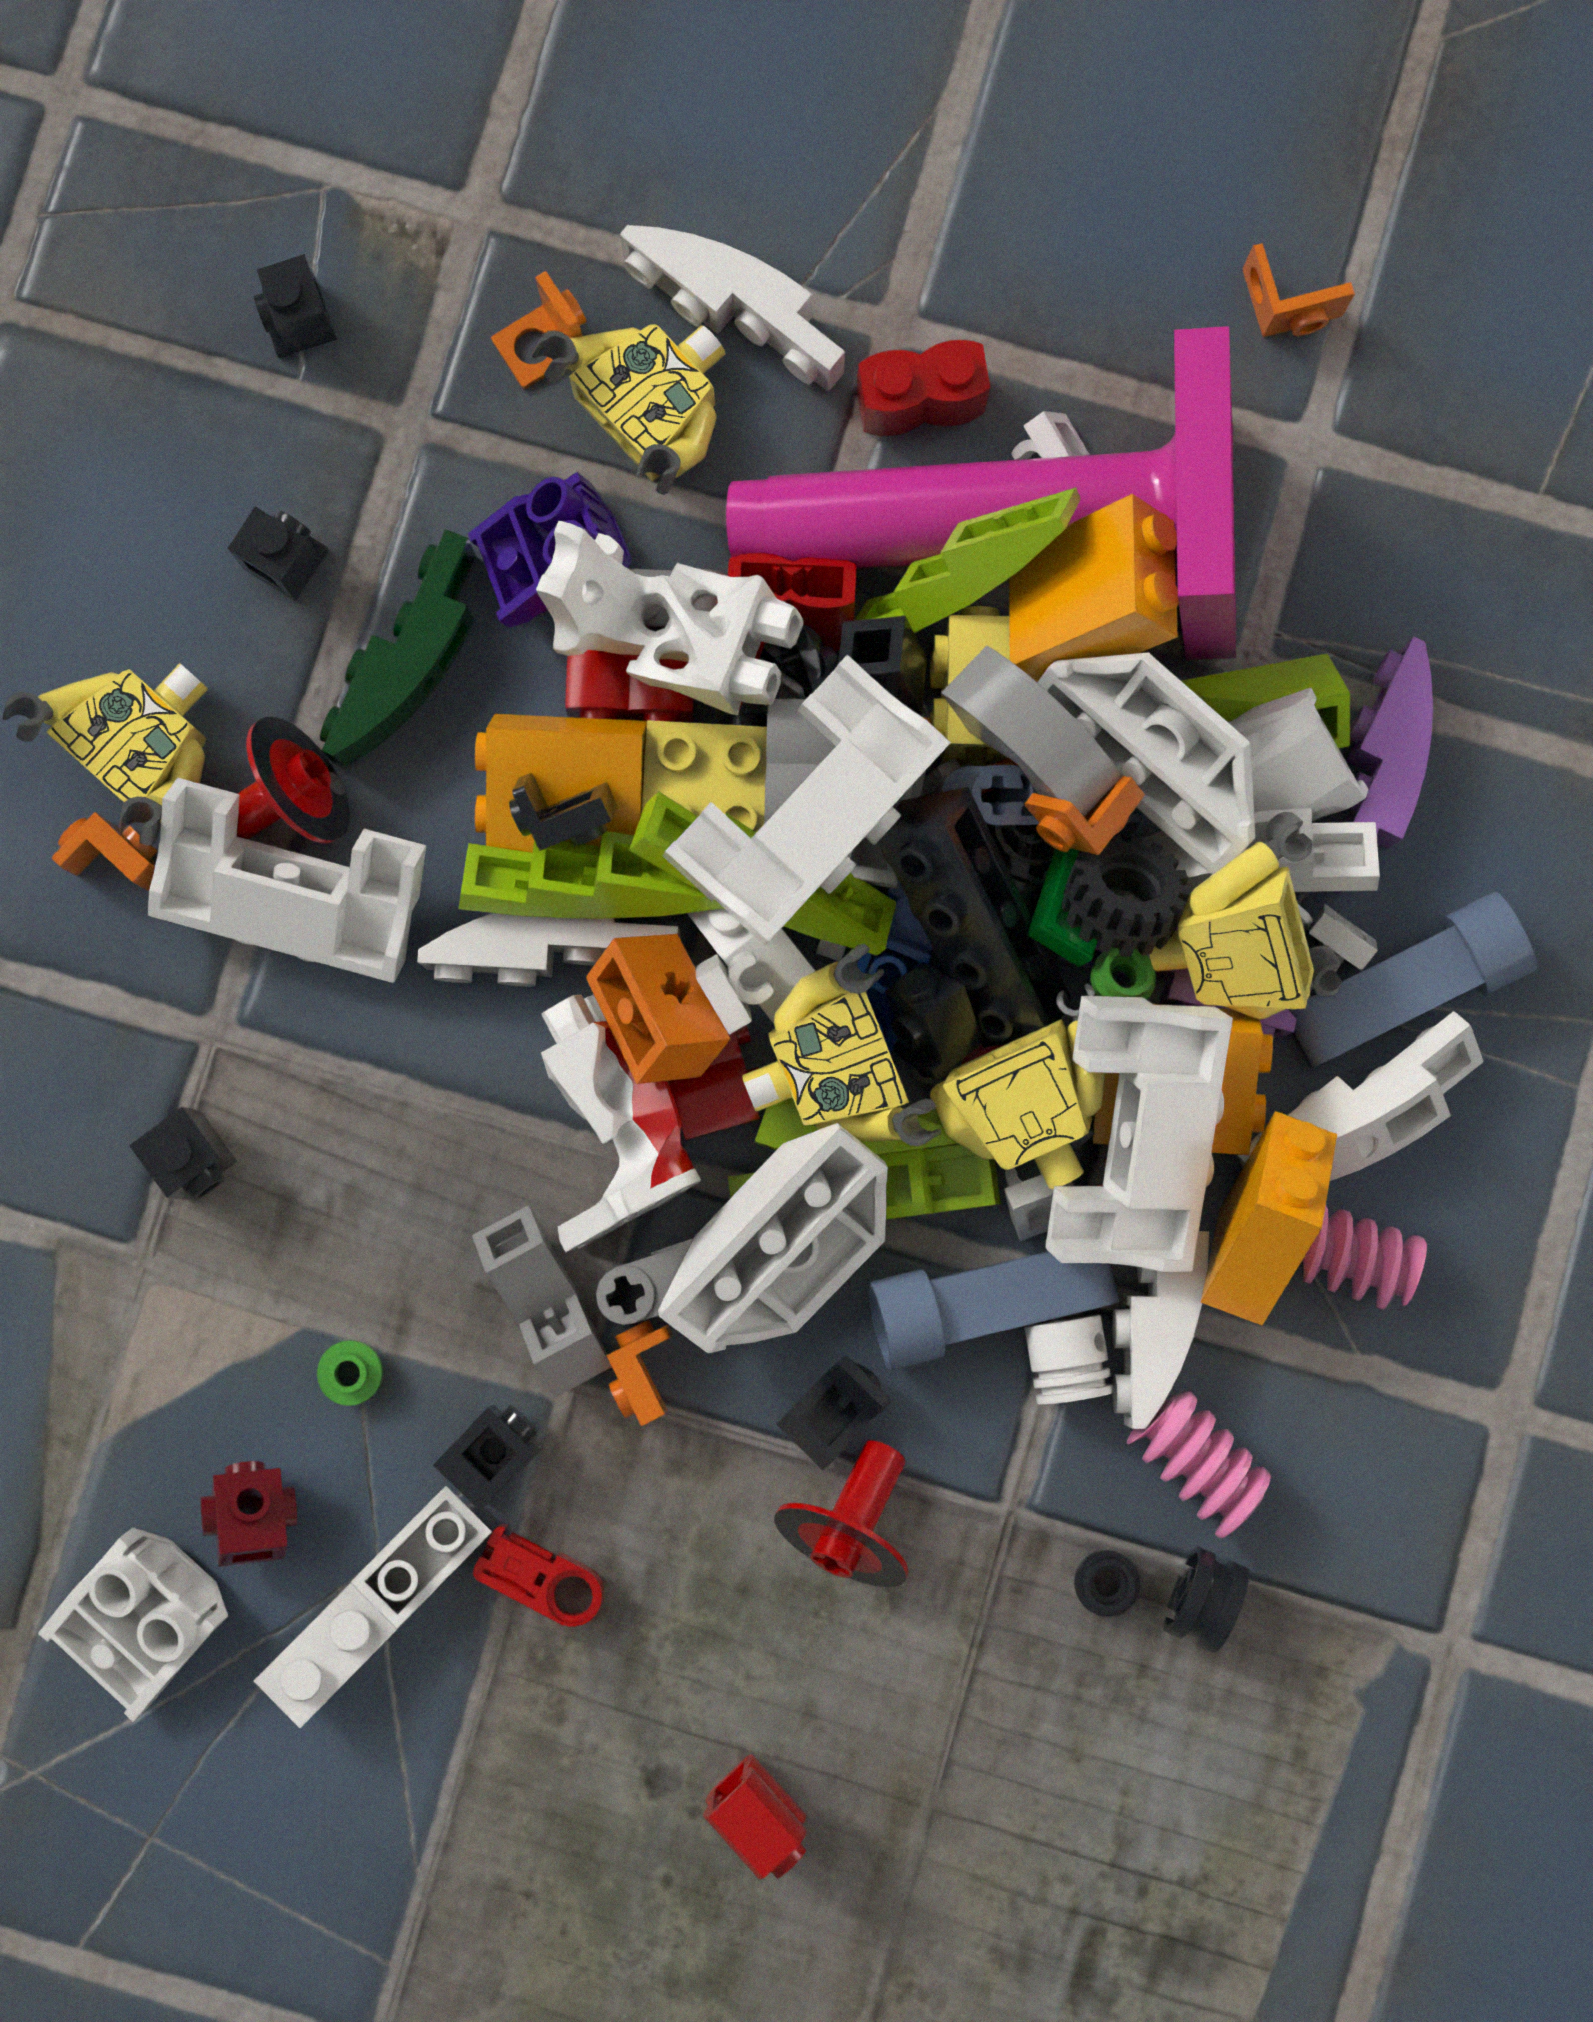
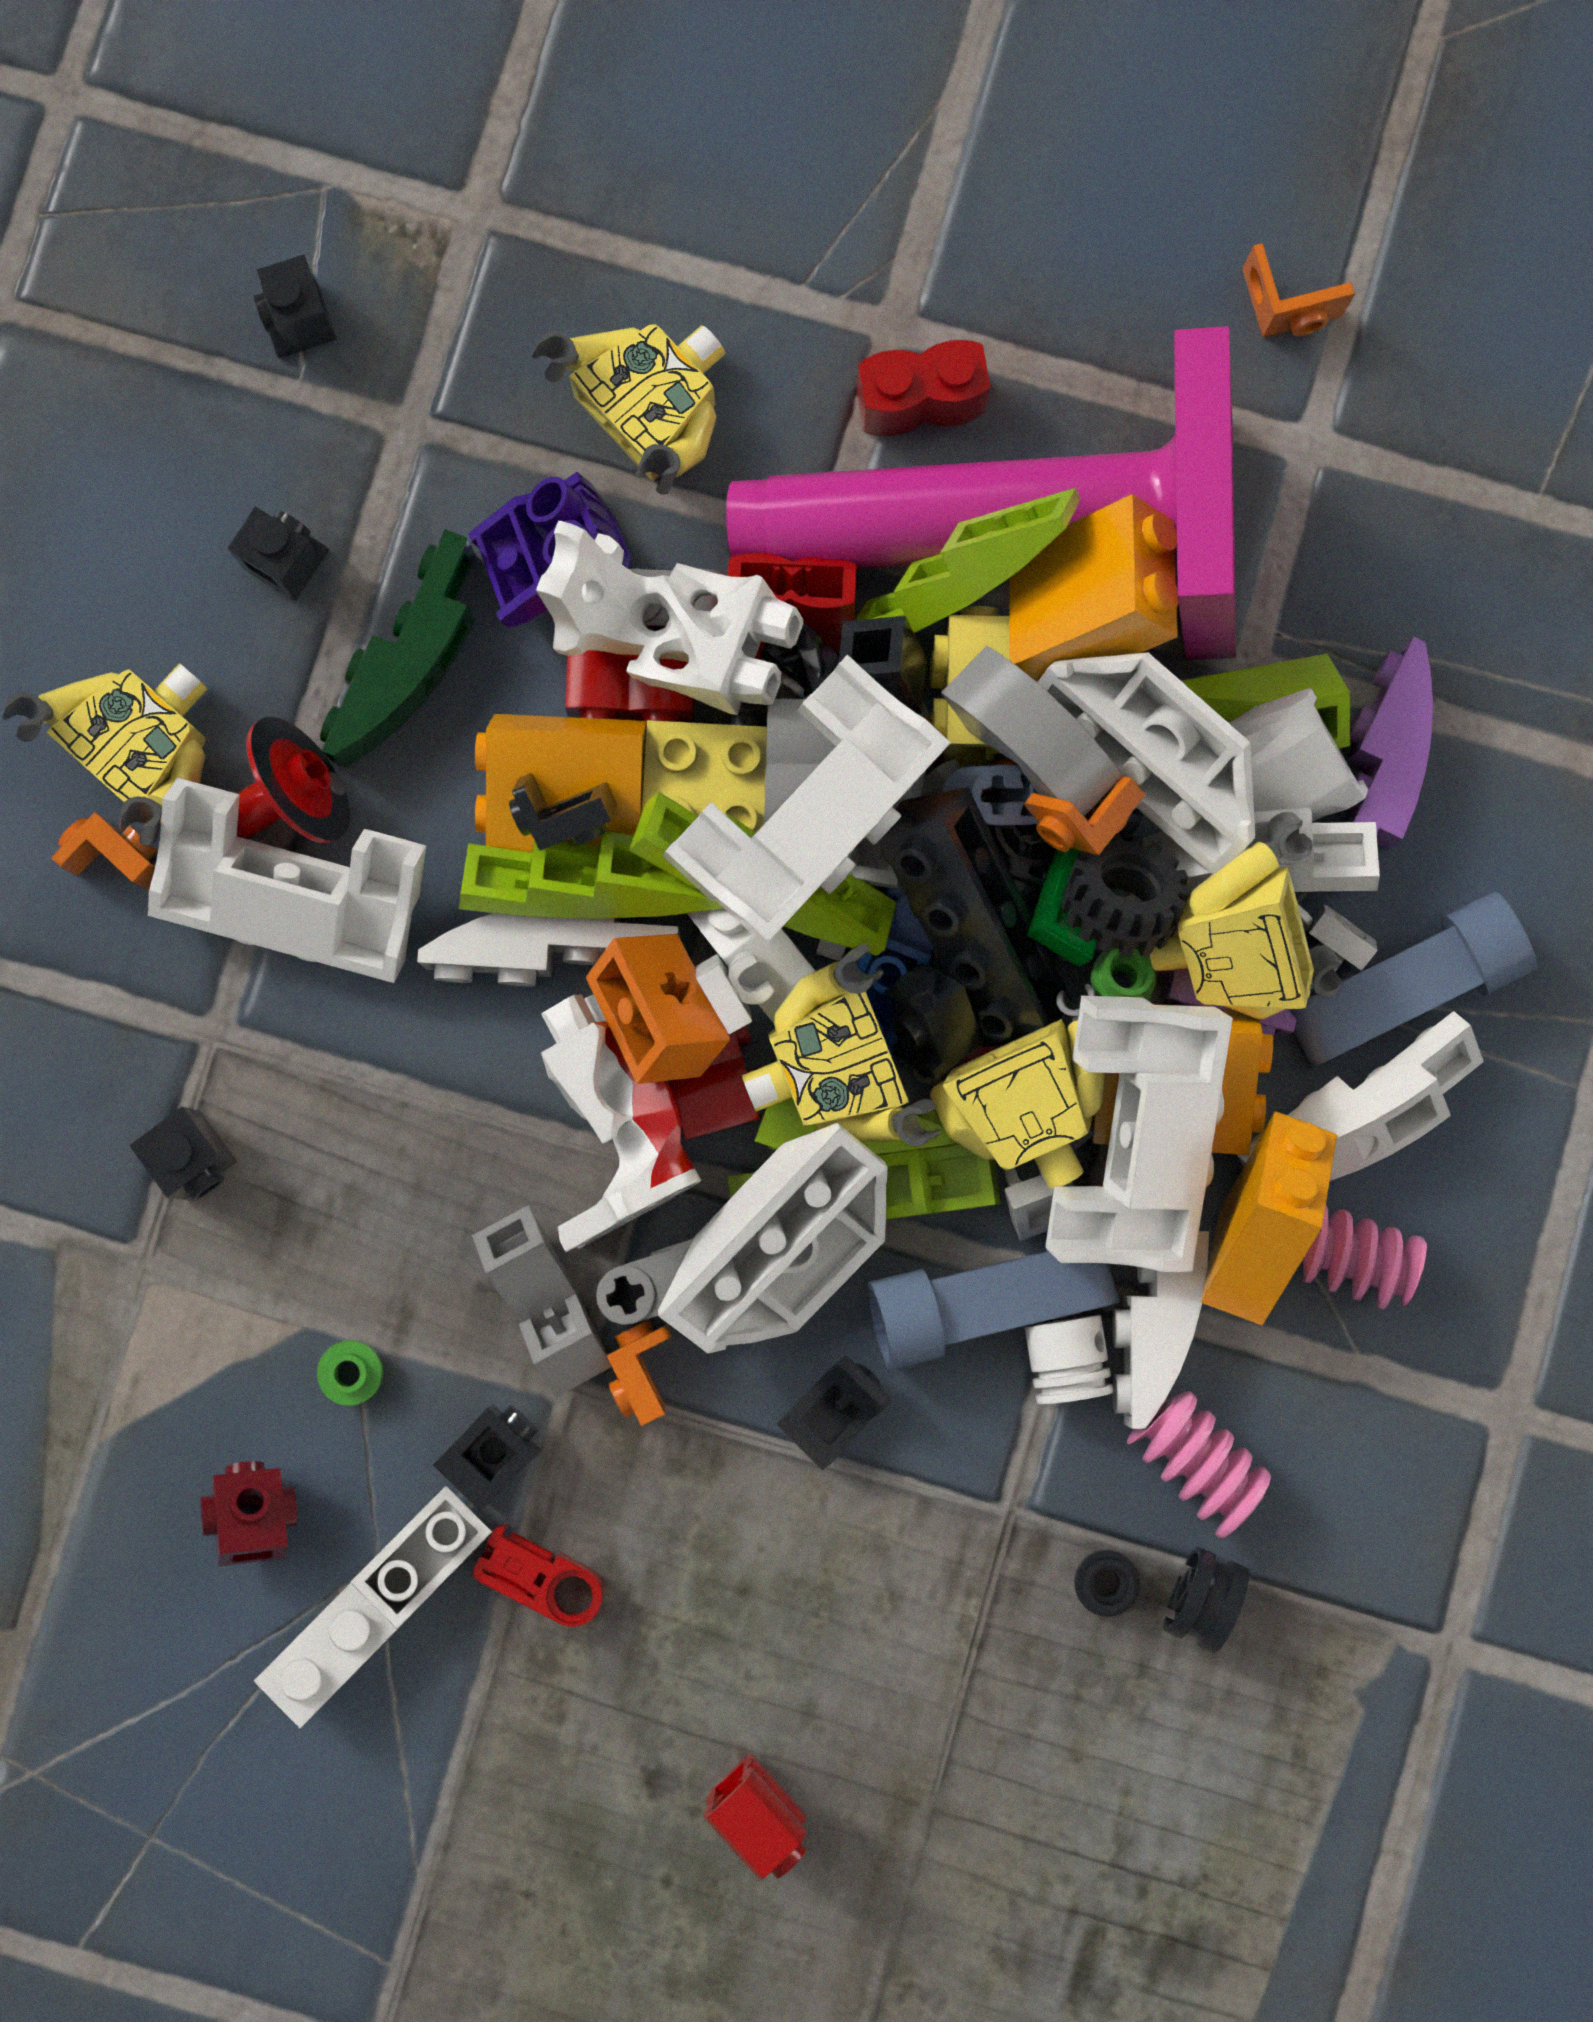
(137, 1617): white slope -> none
(556, 313): orange bracket -> none
(720, 282): white slope -> none
(844, 1538): red piece -> none
(1050, 437): white tile -> none

